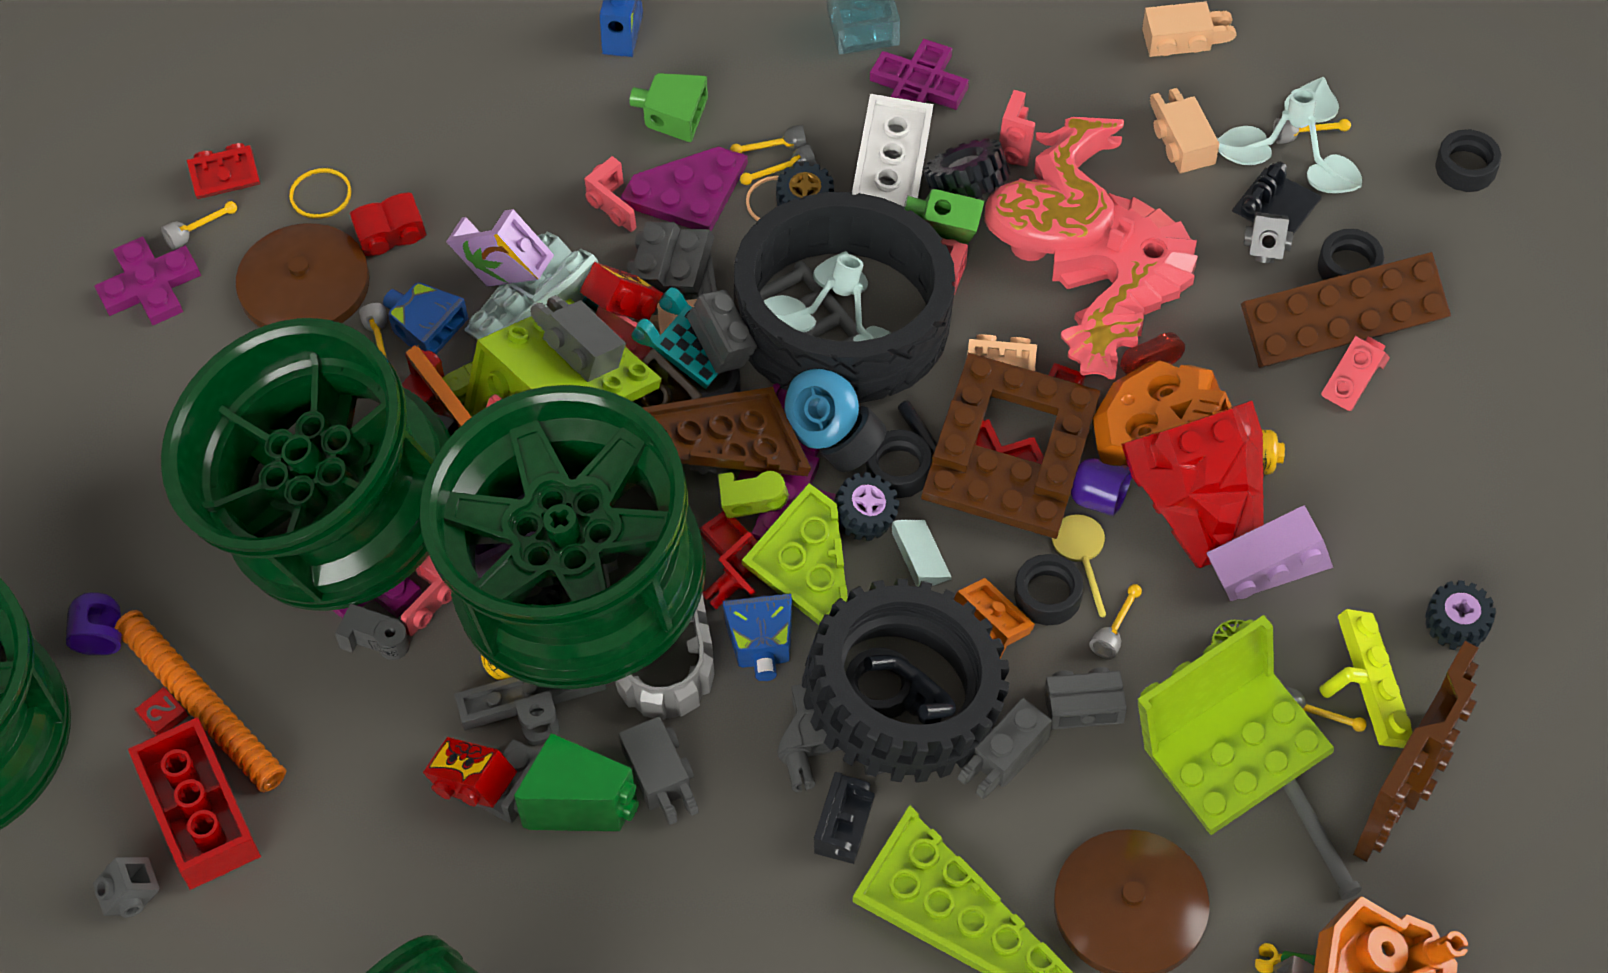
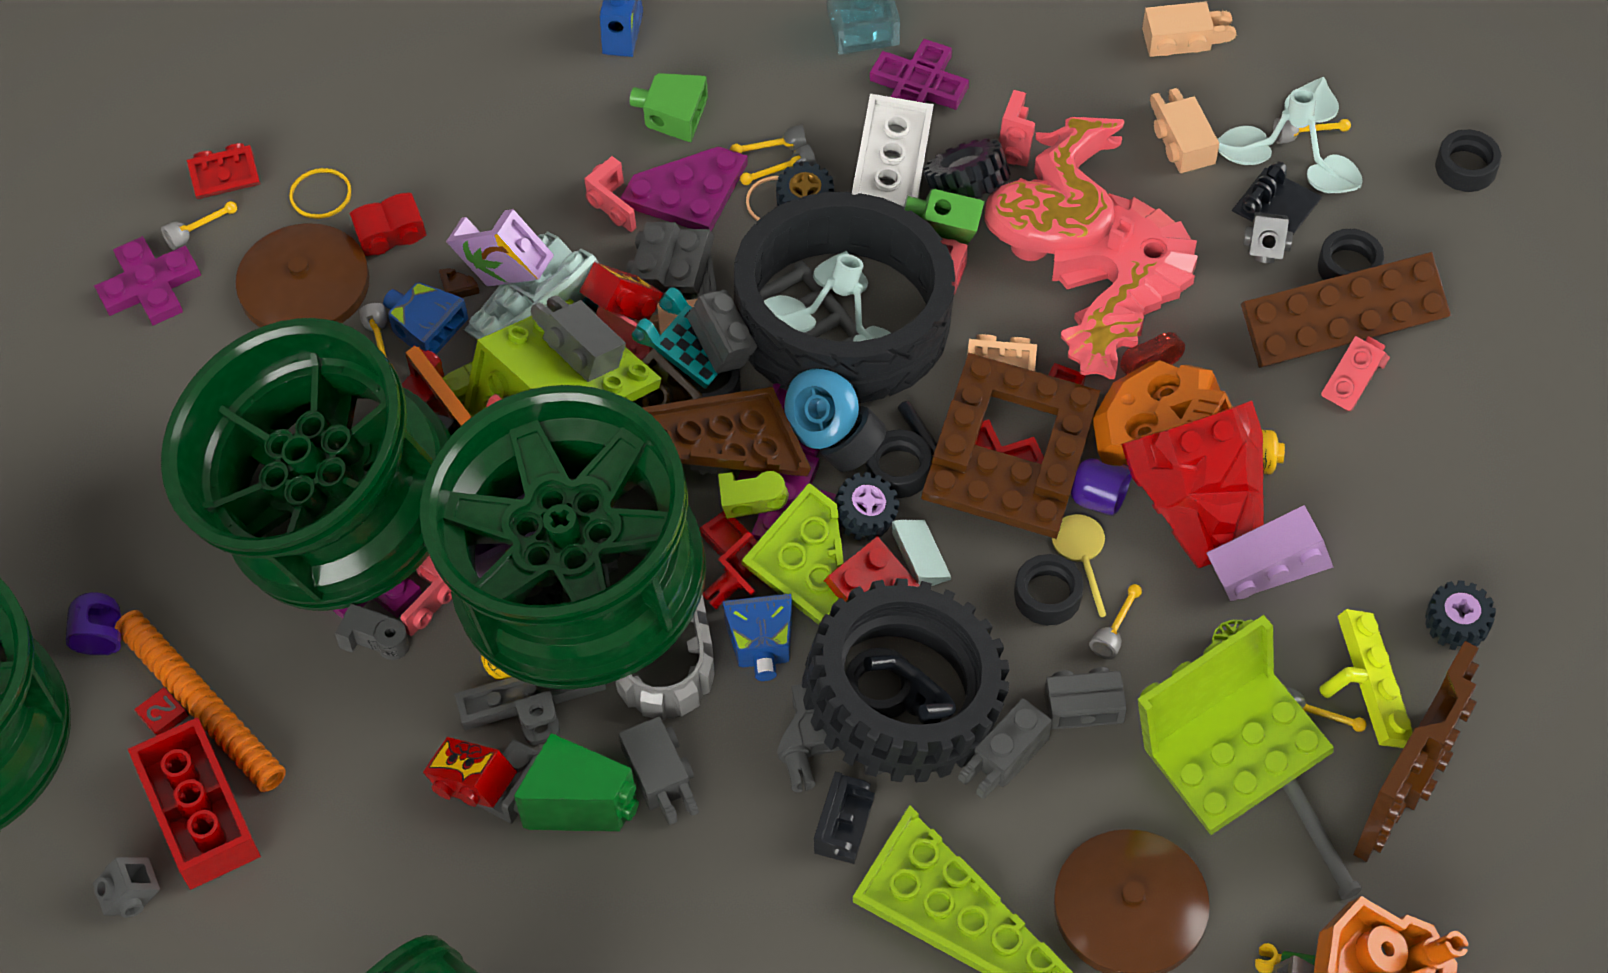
(458, 283): none -> reddish brown tile
(868, 565): none -> red plate
(1007, 620): orange bracket -> none

